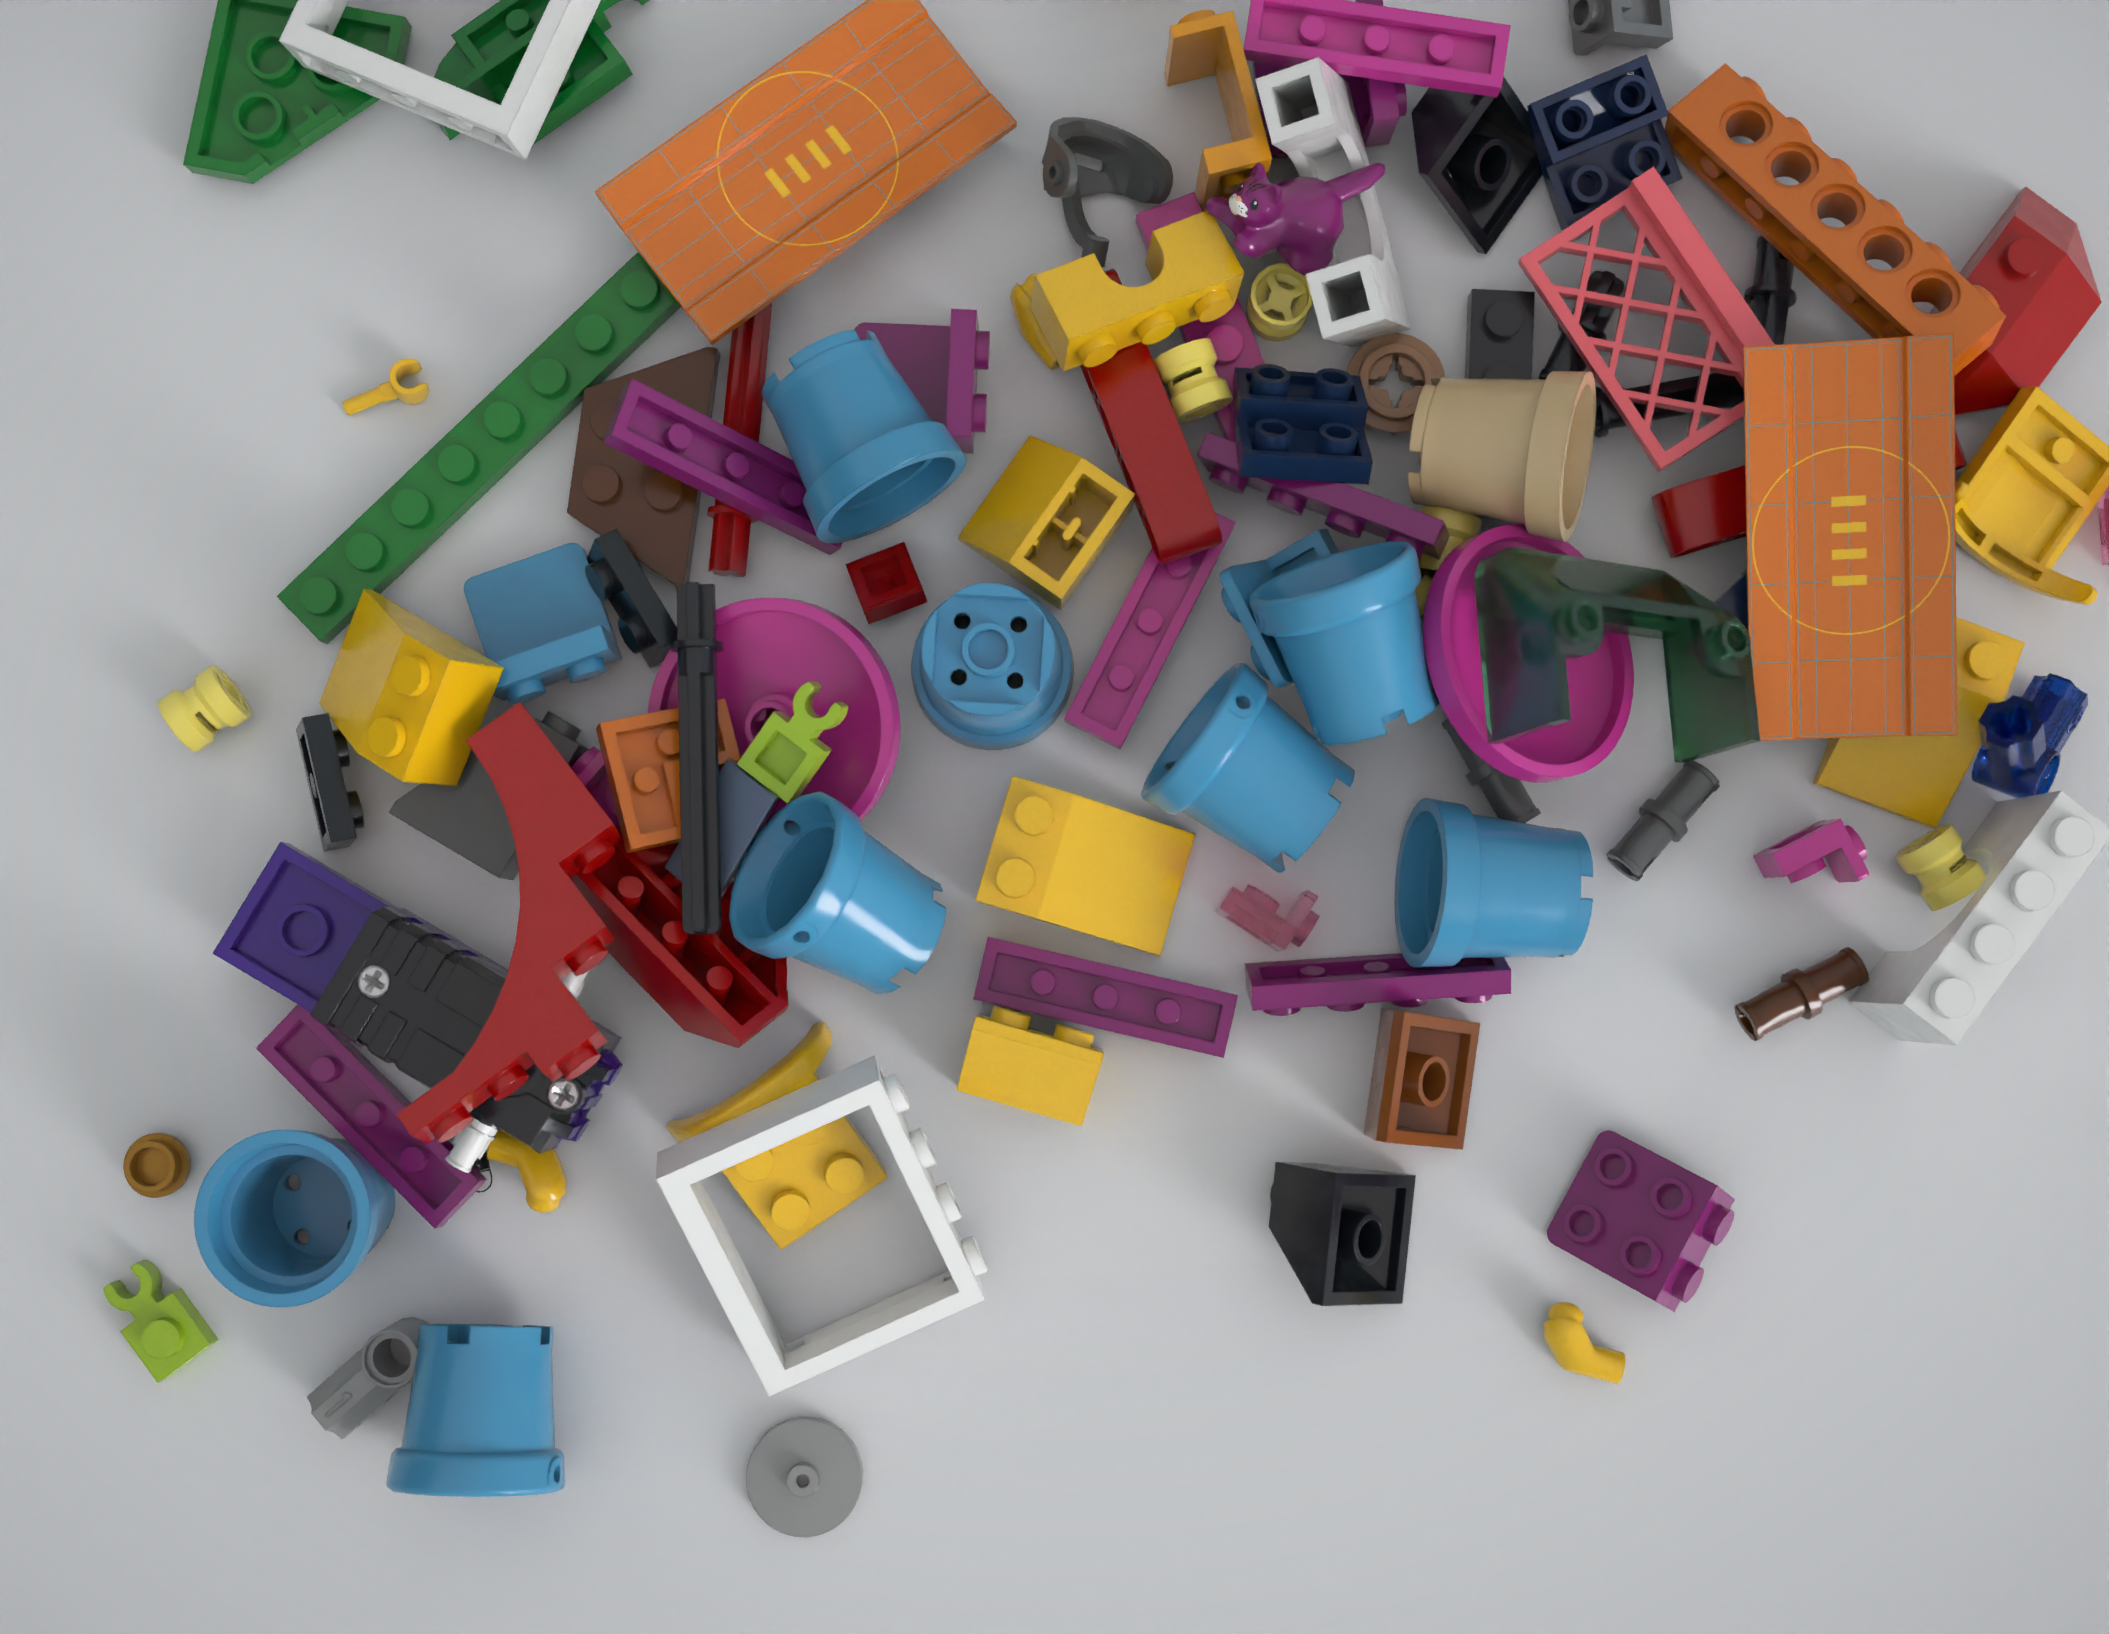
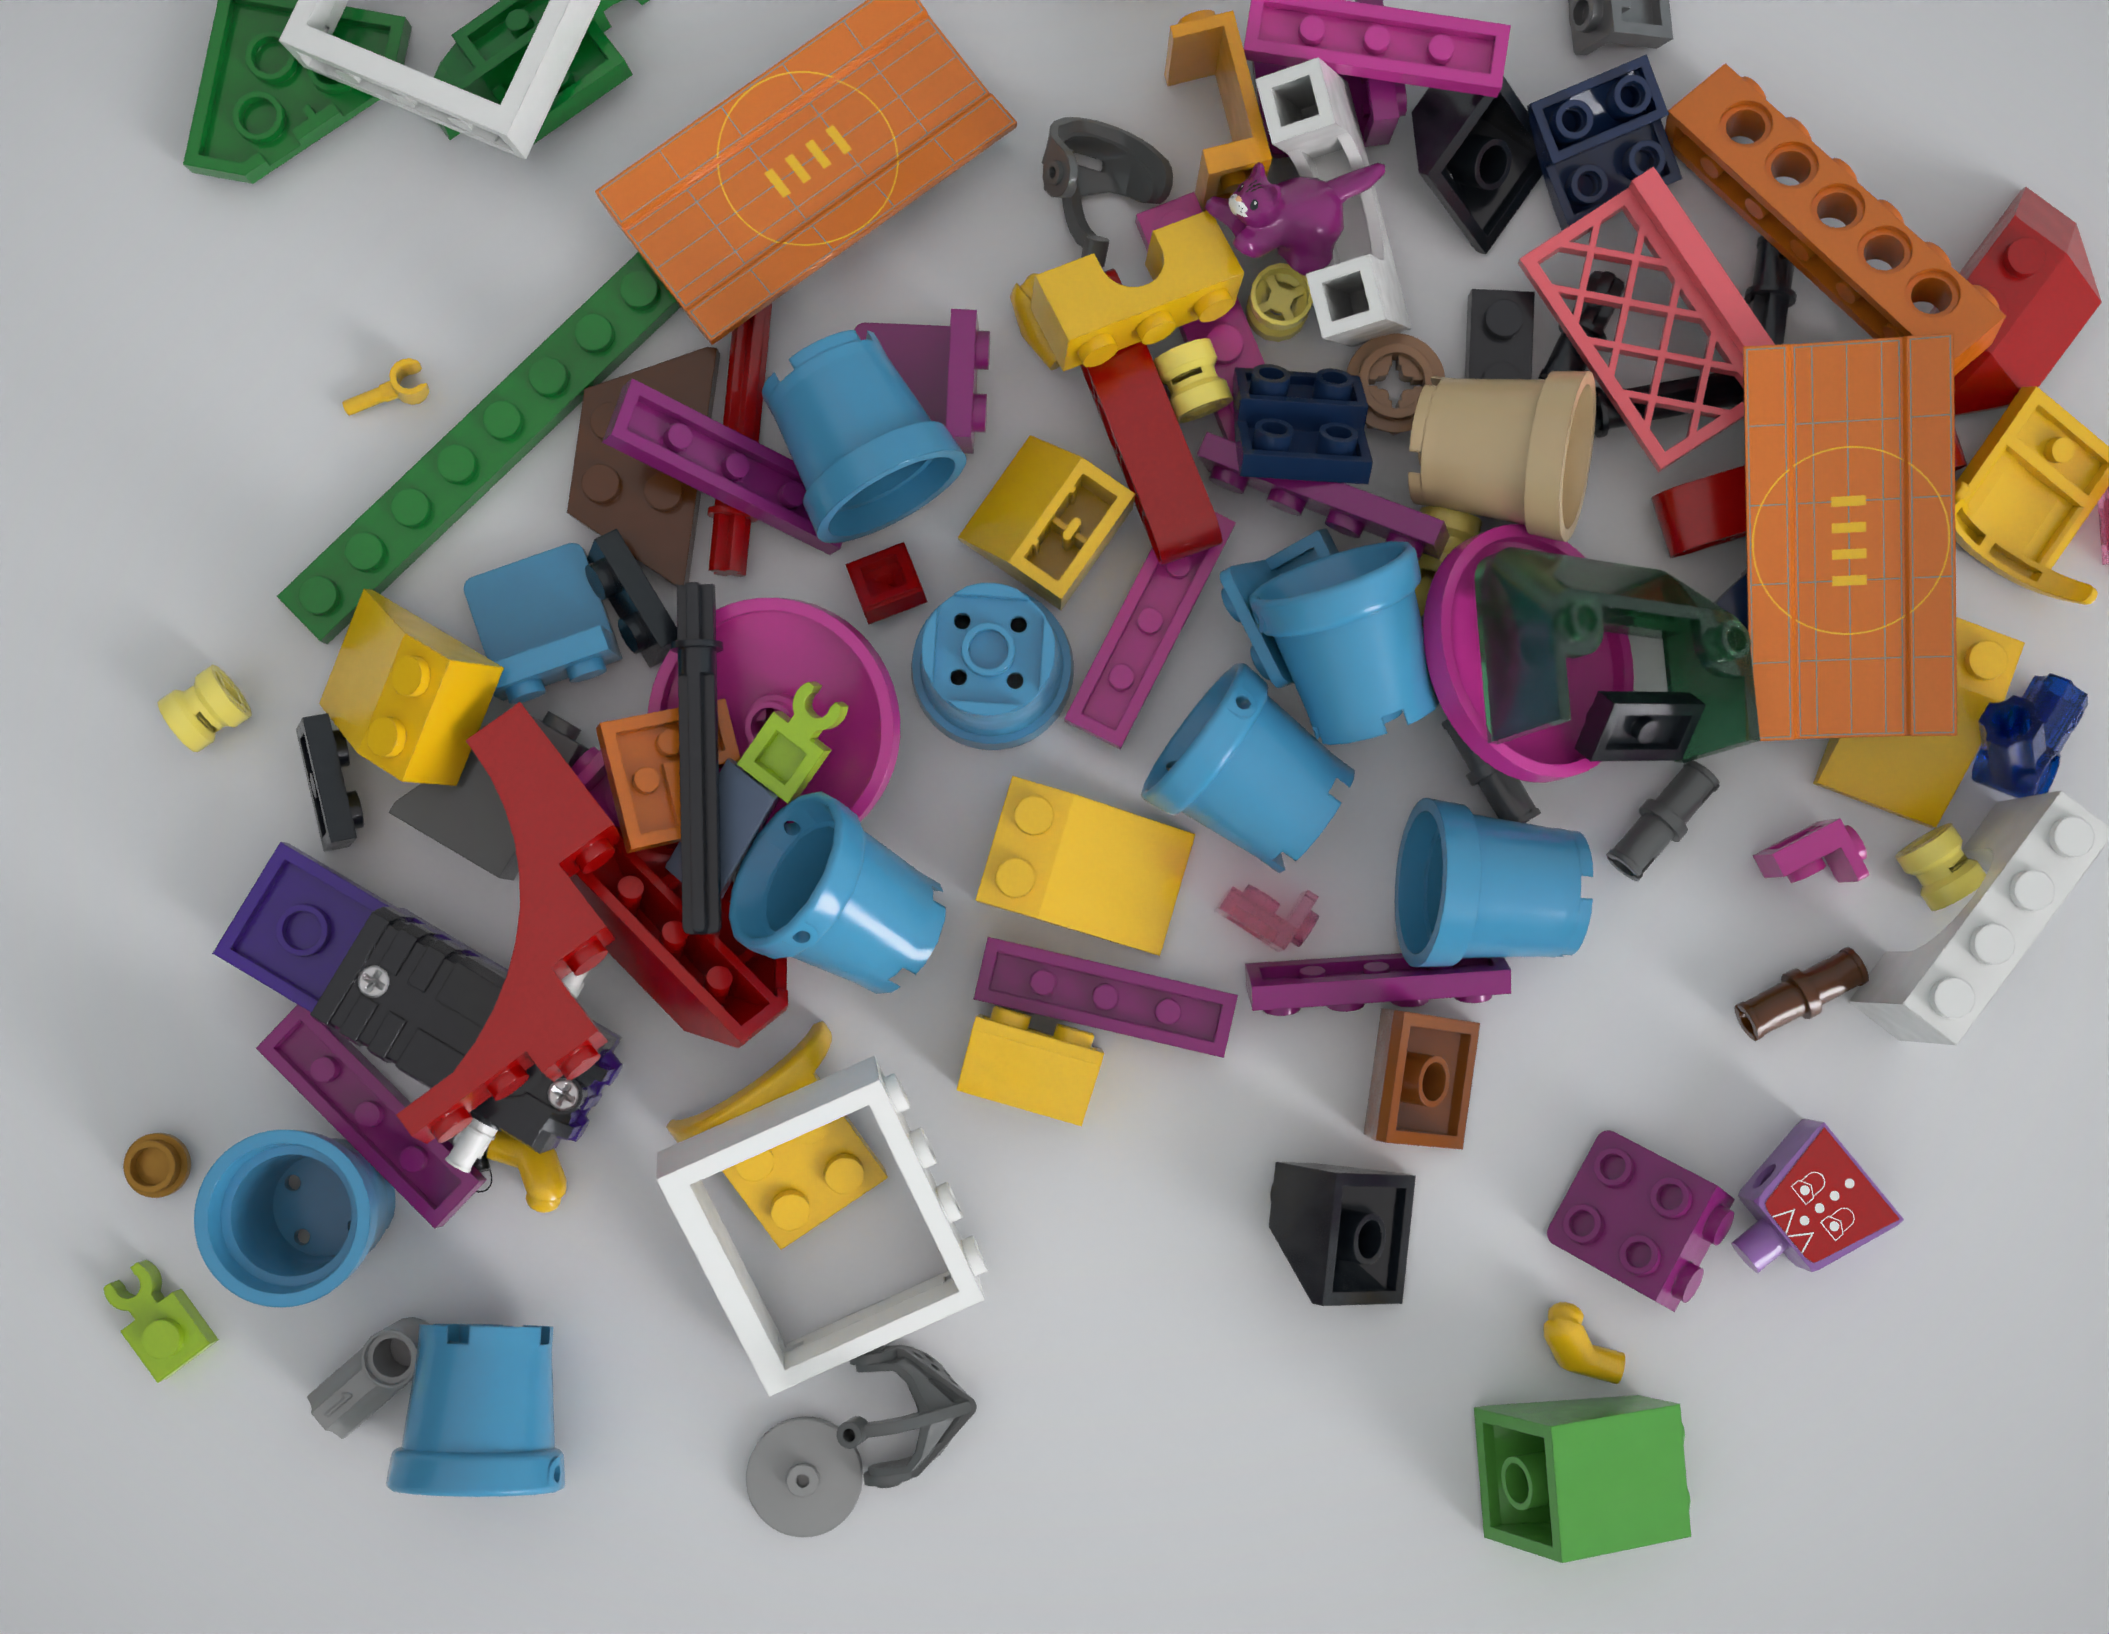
(940, 1405): none -> dark grey helmet
(1582, 1475): none -> bright green slope
(1639, 726): none -> black plate
(1811, 1203): none -> torso

